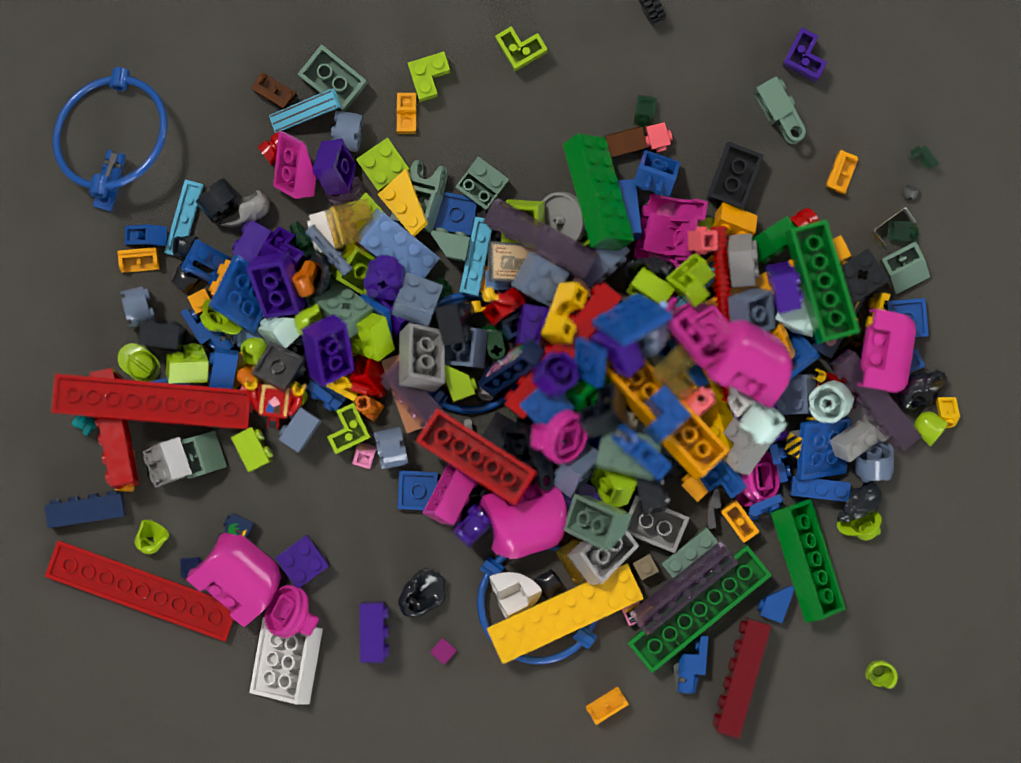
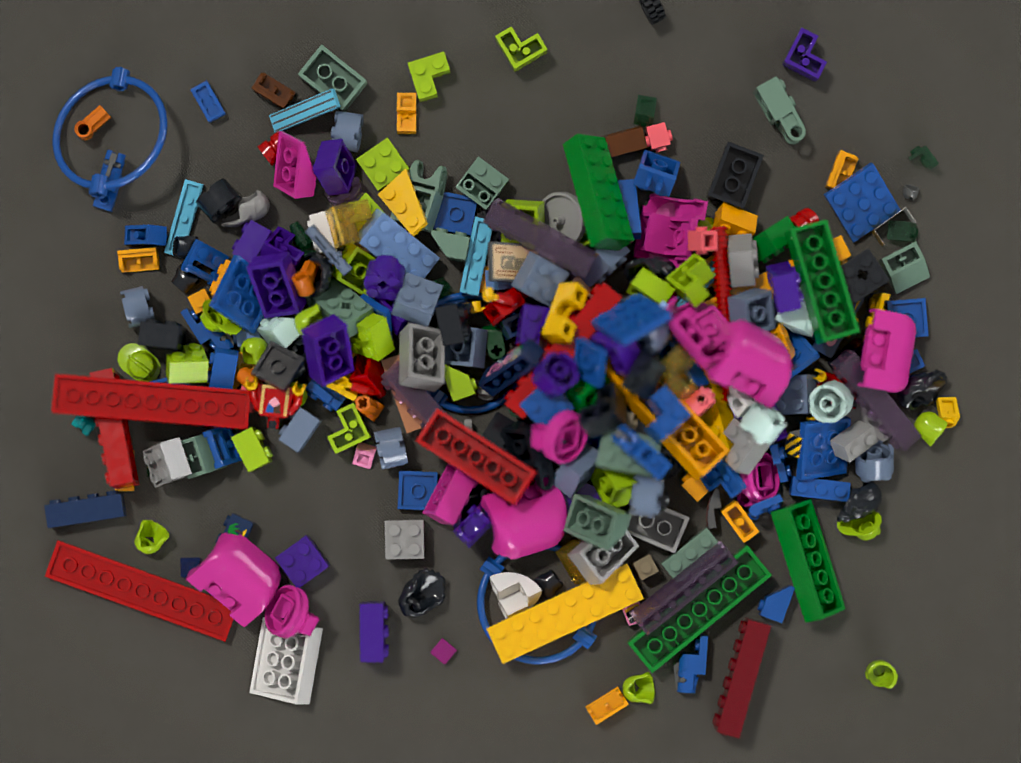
(94, 121): none -> orange piece
(208, 101): none -> blue plate
(227, 448): none -> blue plate
(404, 539): none -> light grey brick
(644, 376): none -> black brick
(645, 495): none -> sand blue brick
(646, 689): none -> lime hair
(862, 202): none -> blue plate

